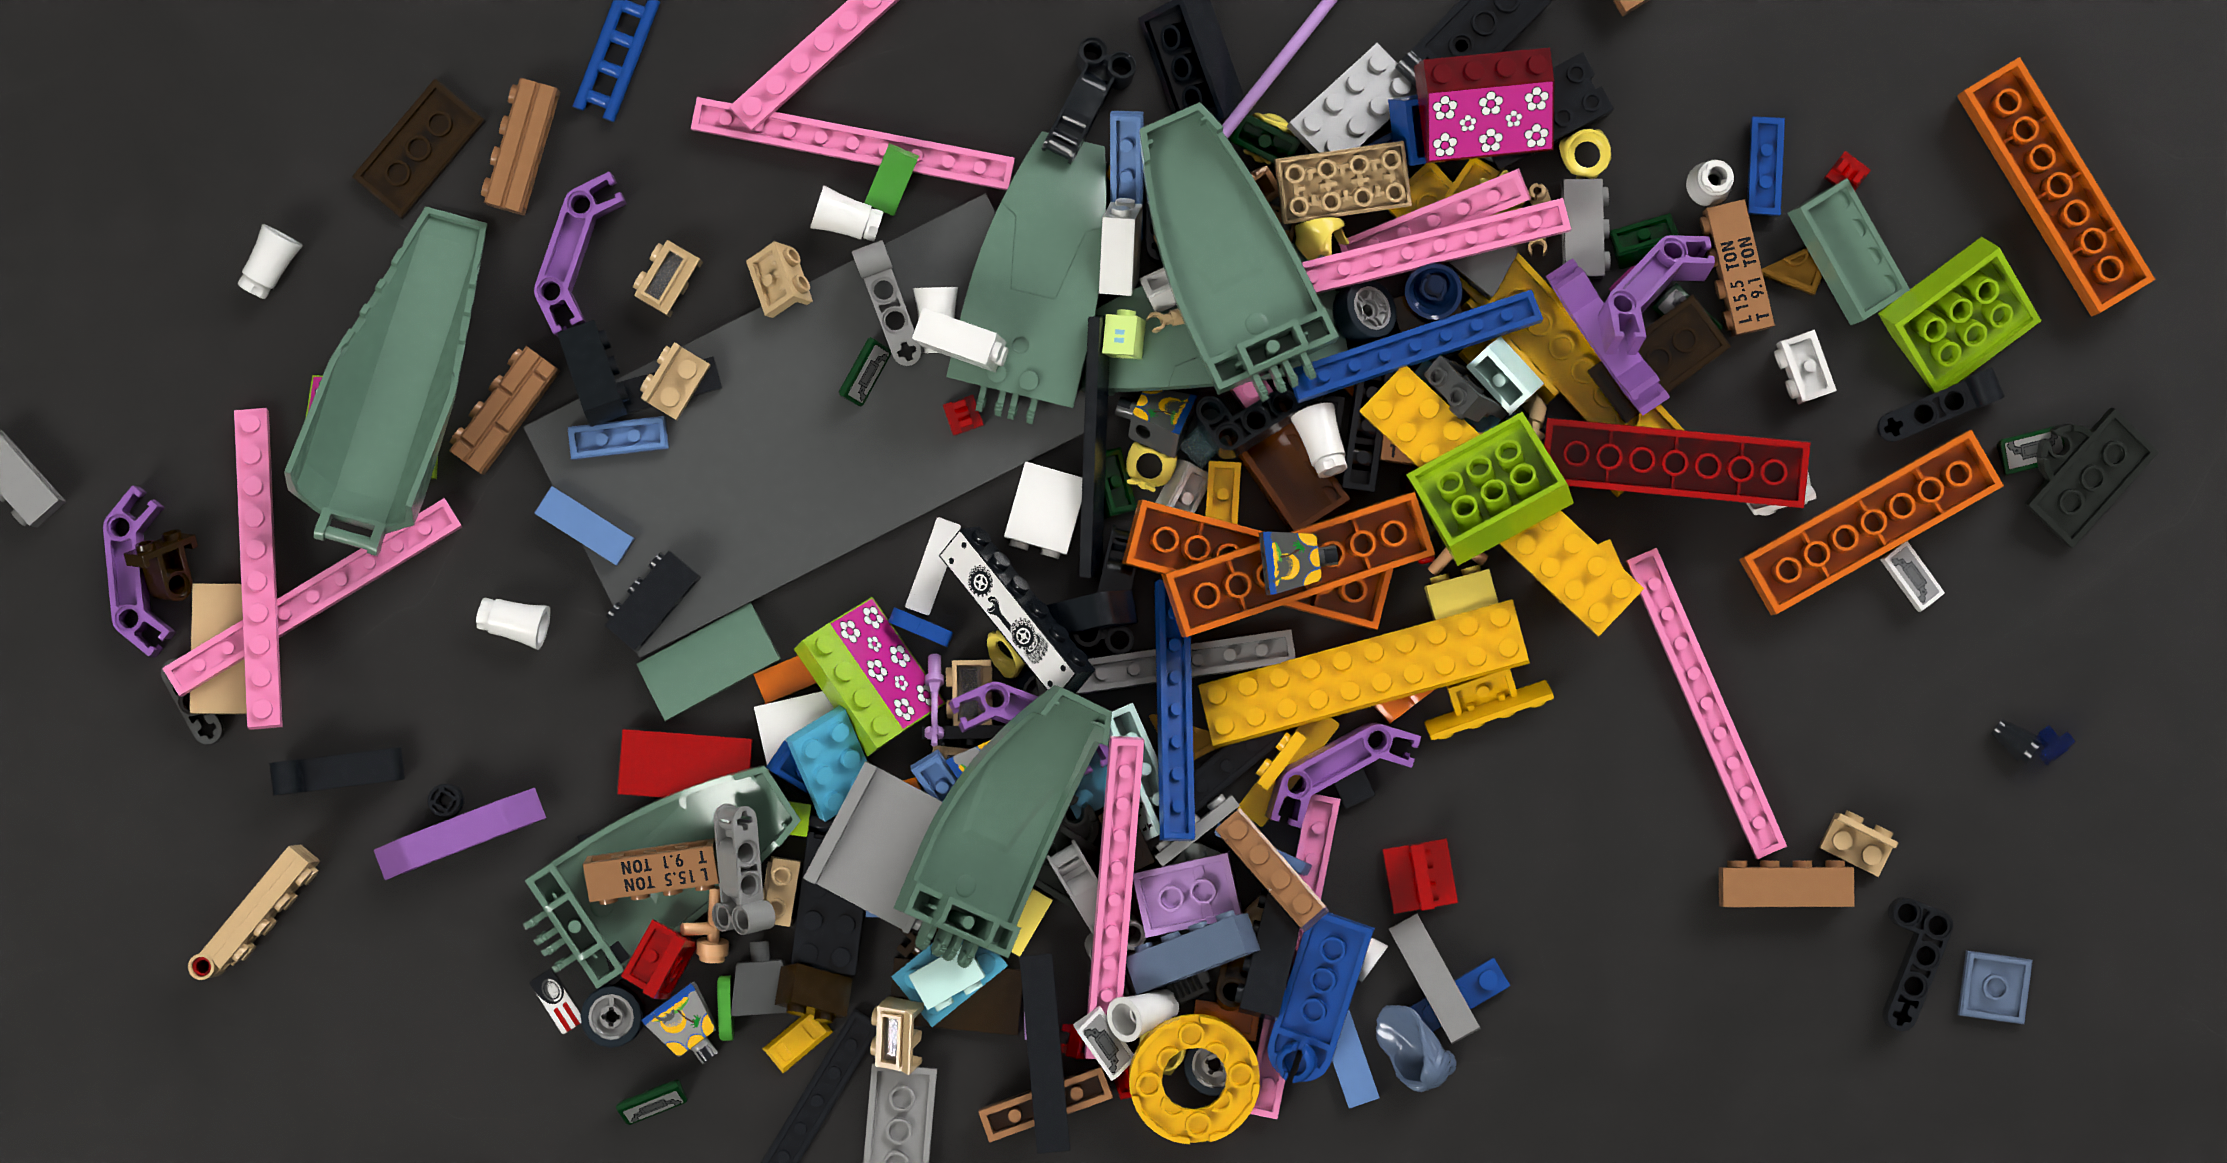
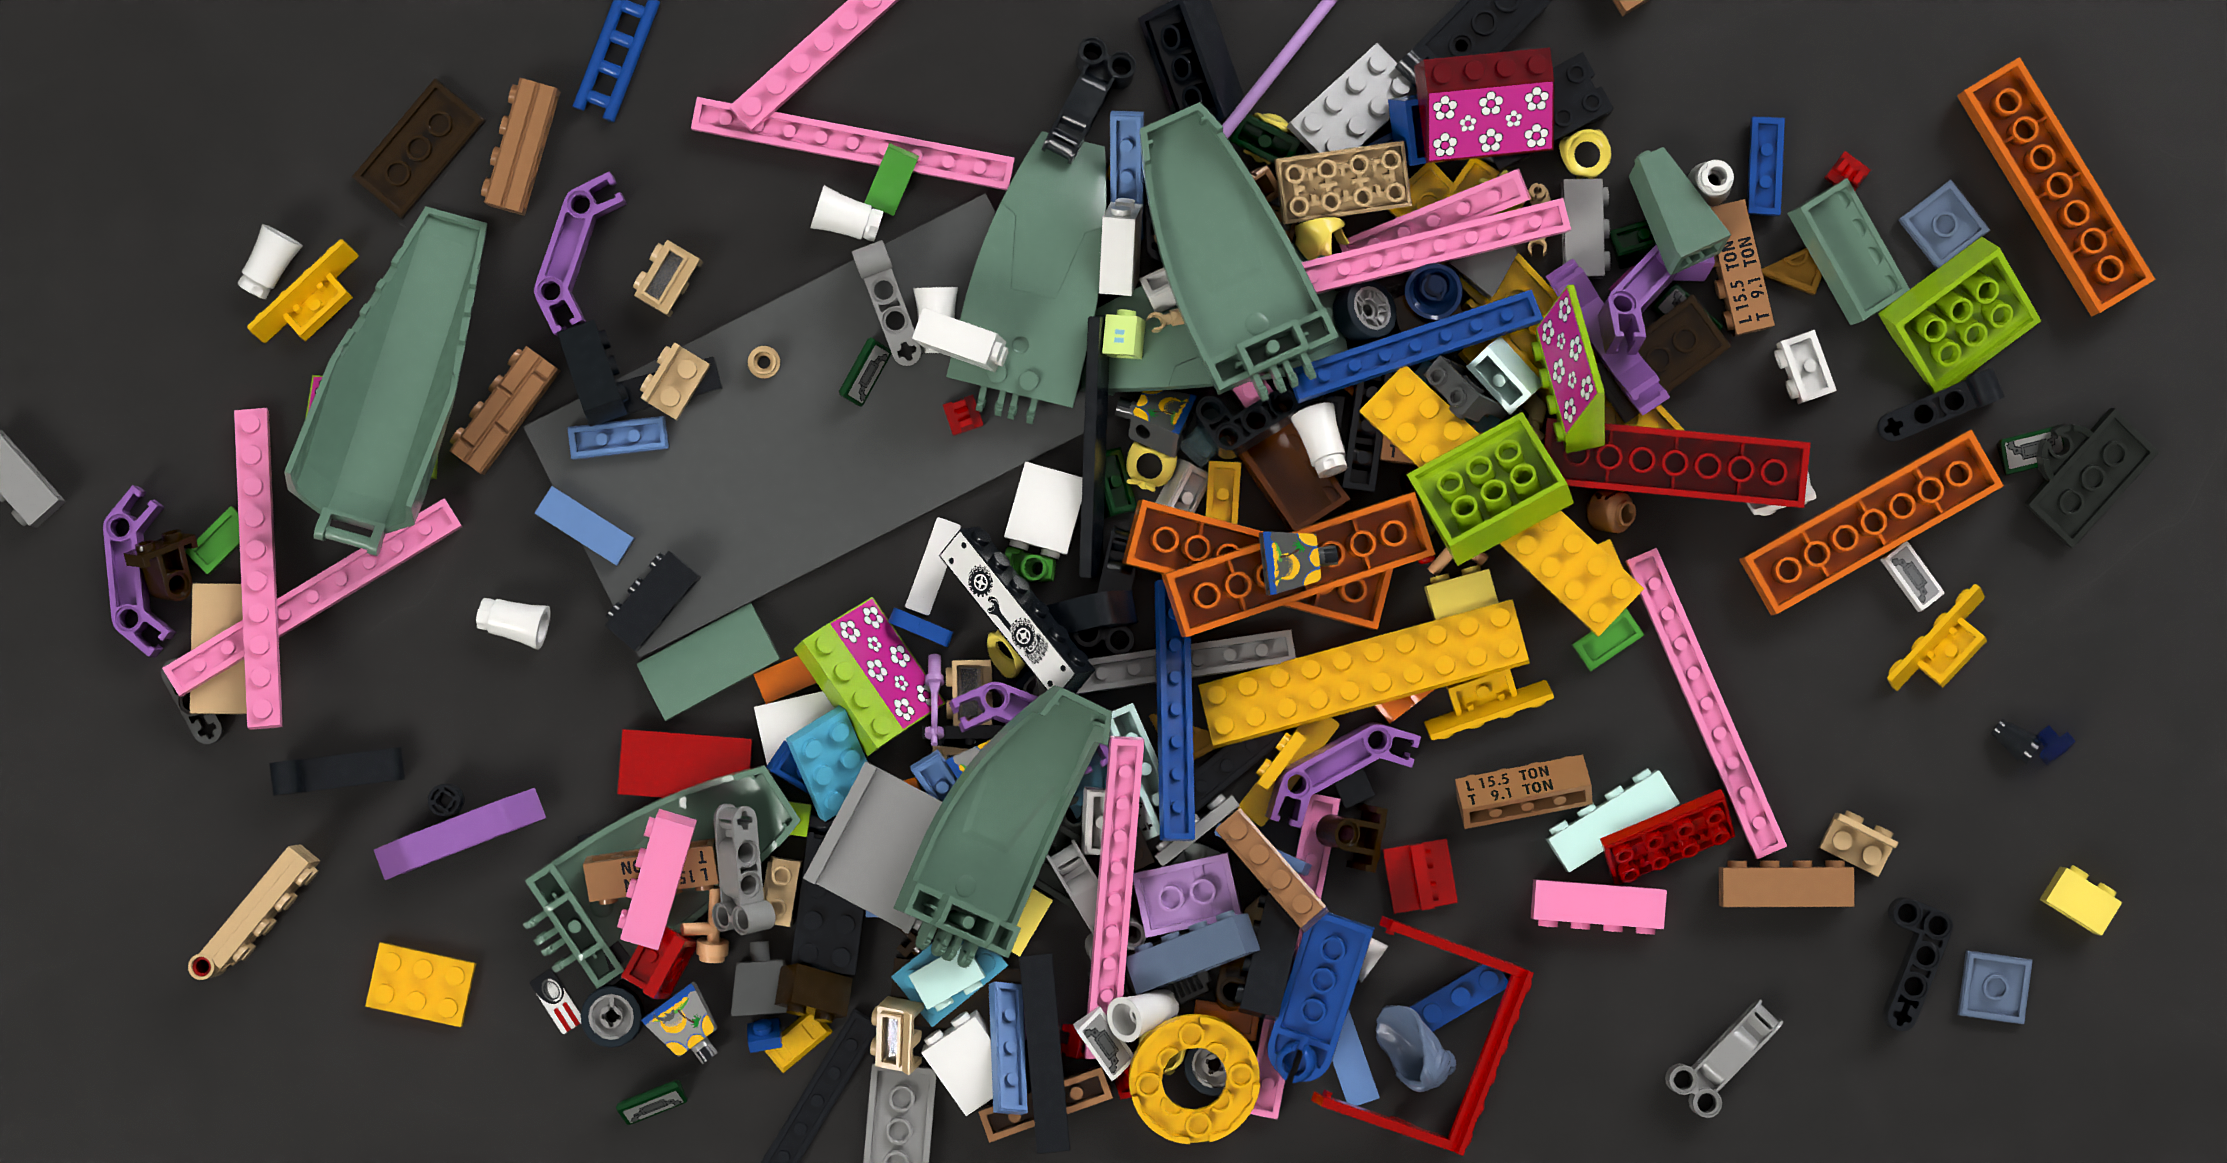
(217, 542): none -> bright green tile
(310, 299): none -> yellow bracket
(420, 984): none -> yellow plate
(658, 879): none -> bright pink brick
(725, 997): bright green tile -> none
(759, 352): none -> tan plate
(764, 1035): none -> blue plate
(778, 278): tan bracket -> none
(963, 1060): none -> white brick
(1008, 1048): none -> medium blue tile
(1025, 565): none -> bright green plate
(1092, 820): none -> white slope
(1355, 835): none -> dark brown pin
(1434, 978): light grey tile -> none
(1488, 1061): none -> red piece
(1524, 791): none -> medium nougat brick
(1570, 375): none -> slope
(1580, 839): none -> light aqua brick
(1598, 904): none -> bright pink brick
(1611, 511): none -> medium nougat head
(1616, 637): none -> bright green tile
(1668, 837): none -> red tile
(1676, 212): none -> sand green slope
(1725, 1057): none -> light grey piece
(1944, 224): none -> sand blue tile
(1946, 646): none -> yellow bracket
(2081, 900): none -> light yellow brick

